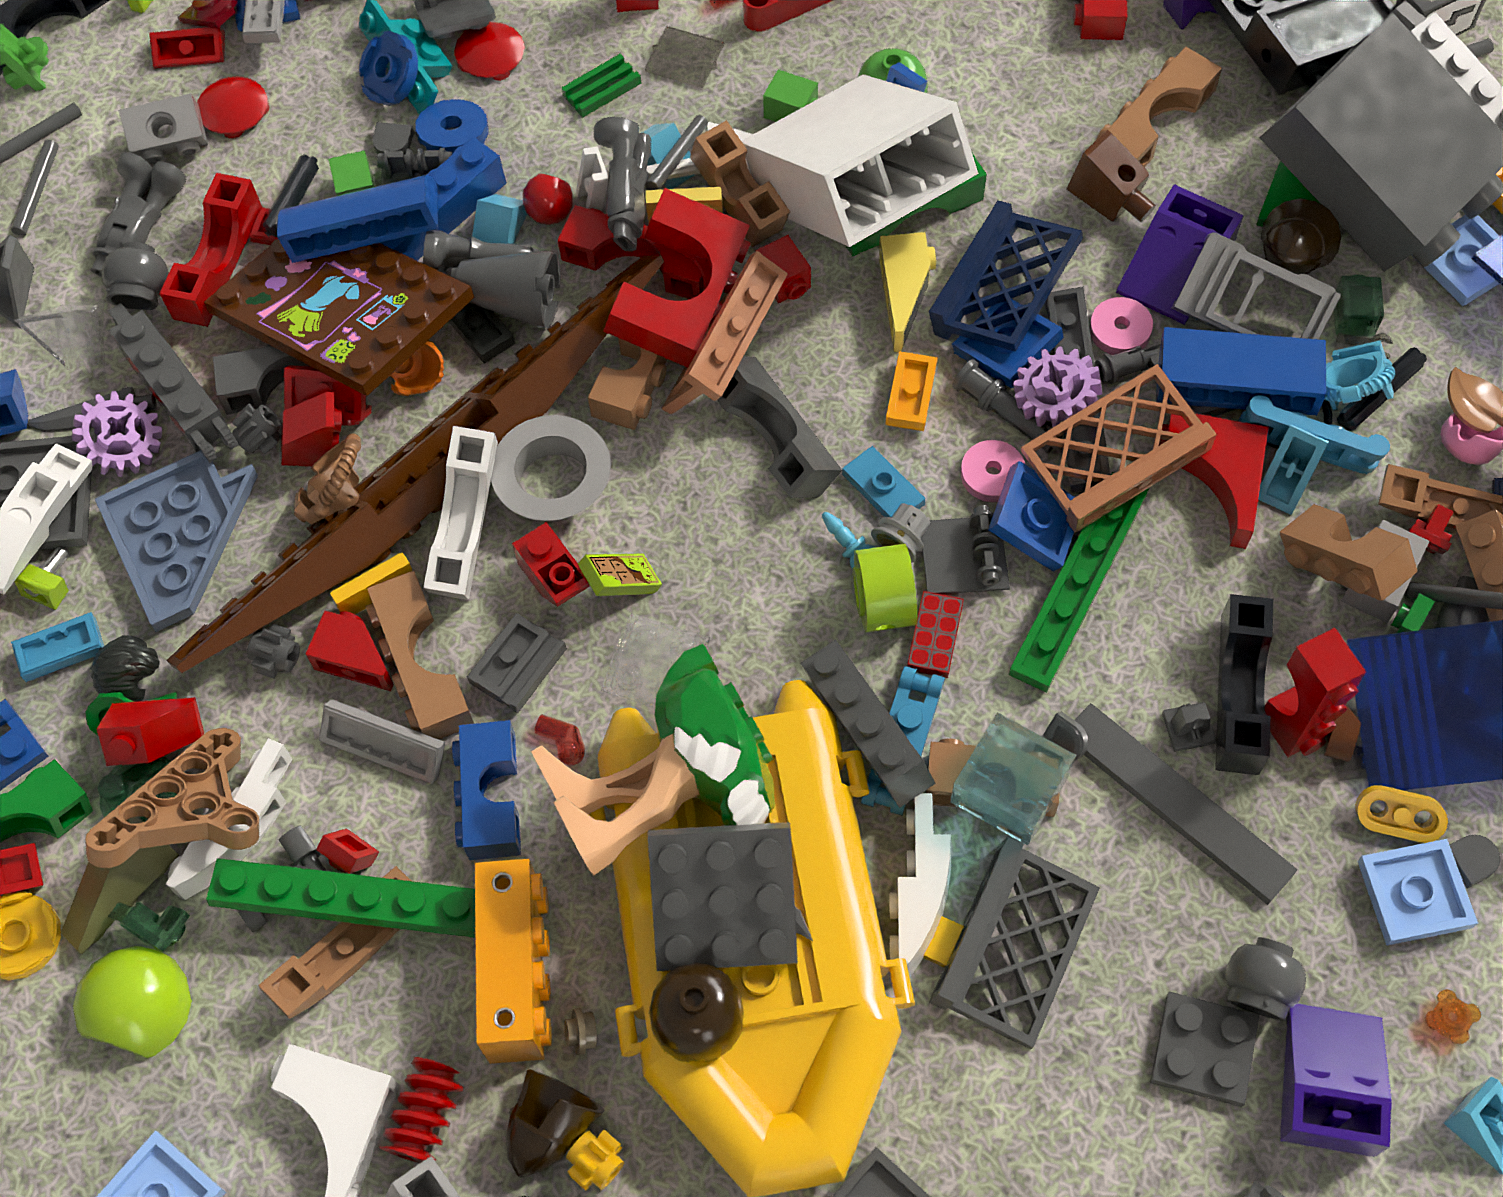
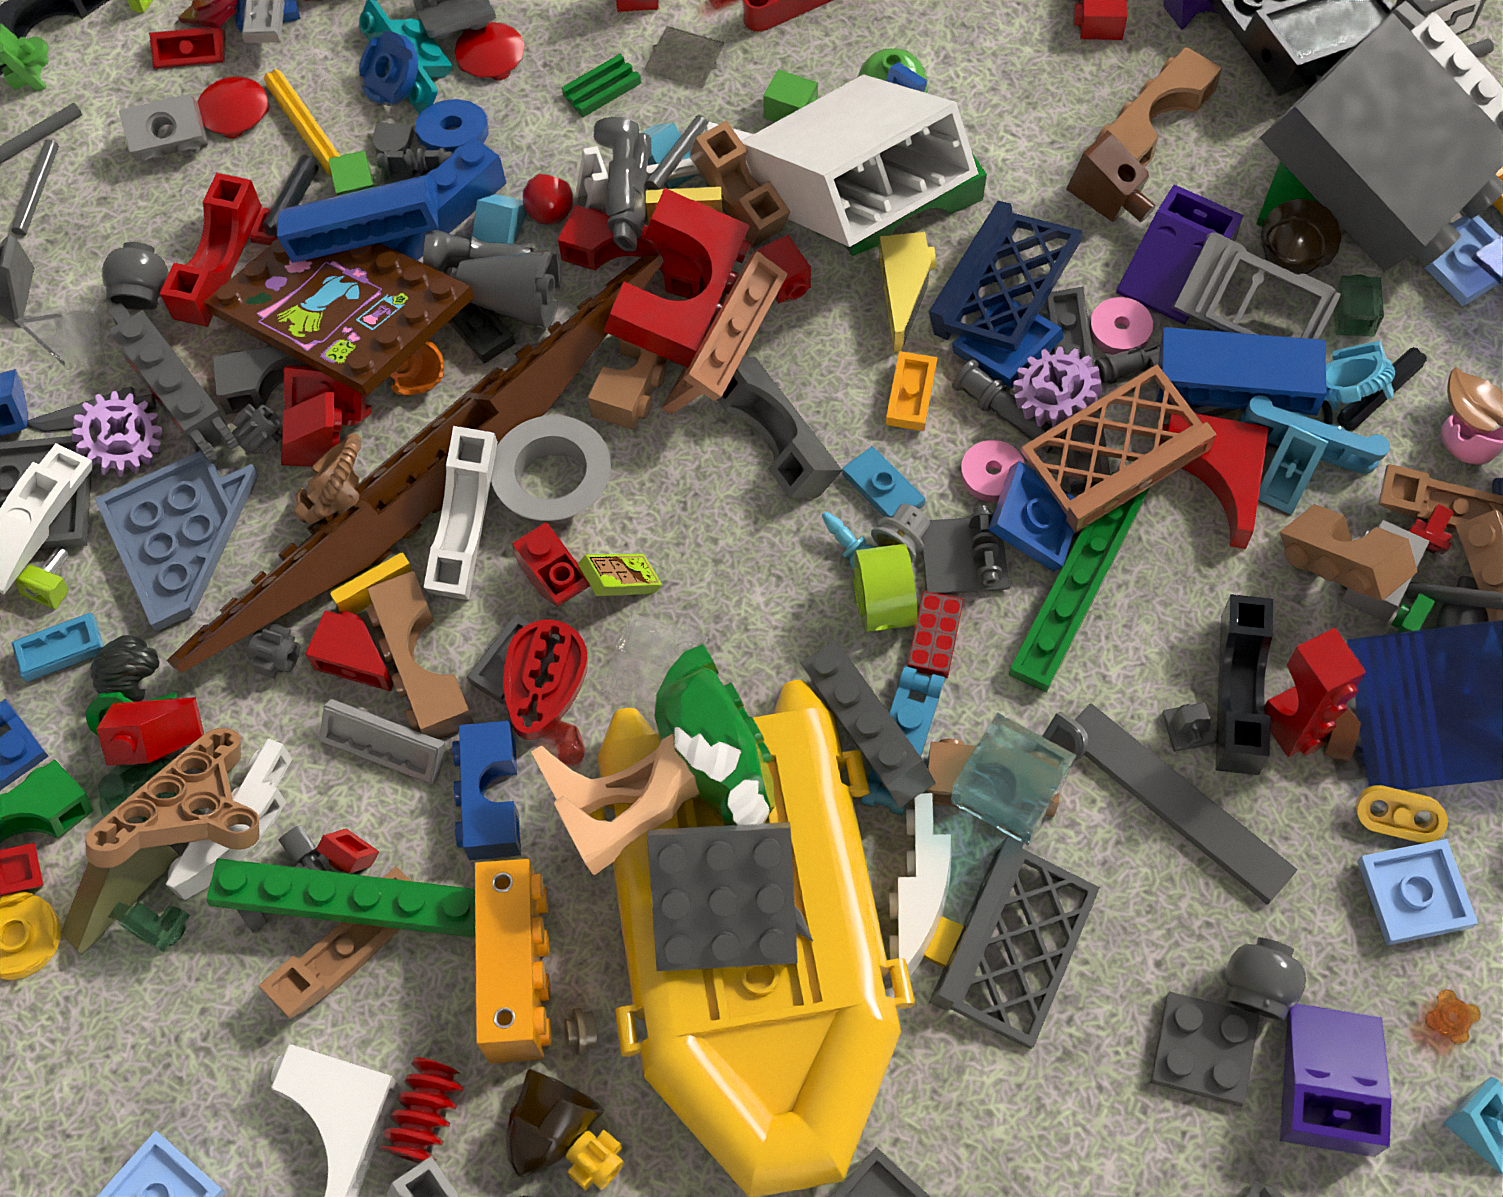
(131, 214): dark grey piece -> none
(133, 1000): lime cylinder -> none
(301, 118): none -> yellow axle
(566, 676): none -> red piece
(696, 1013): dark brown cylinder -> none
(1354, 340): clear smoke hand -> none
(1475, 858): dark grey tile -> none

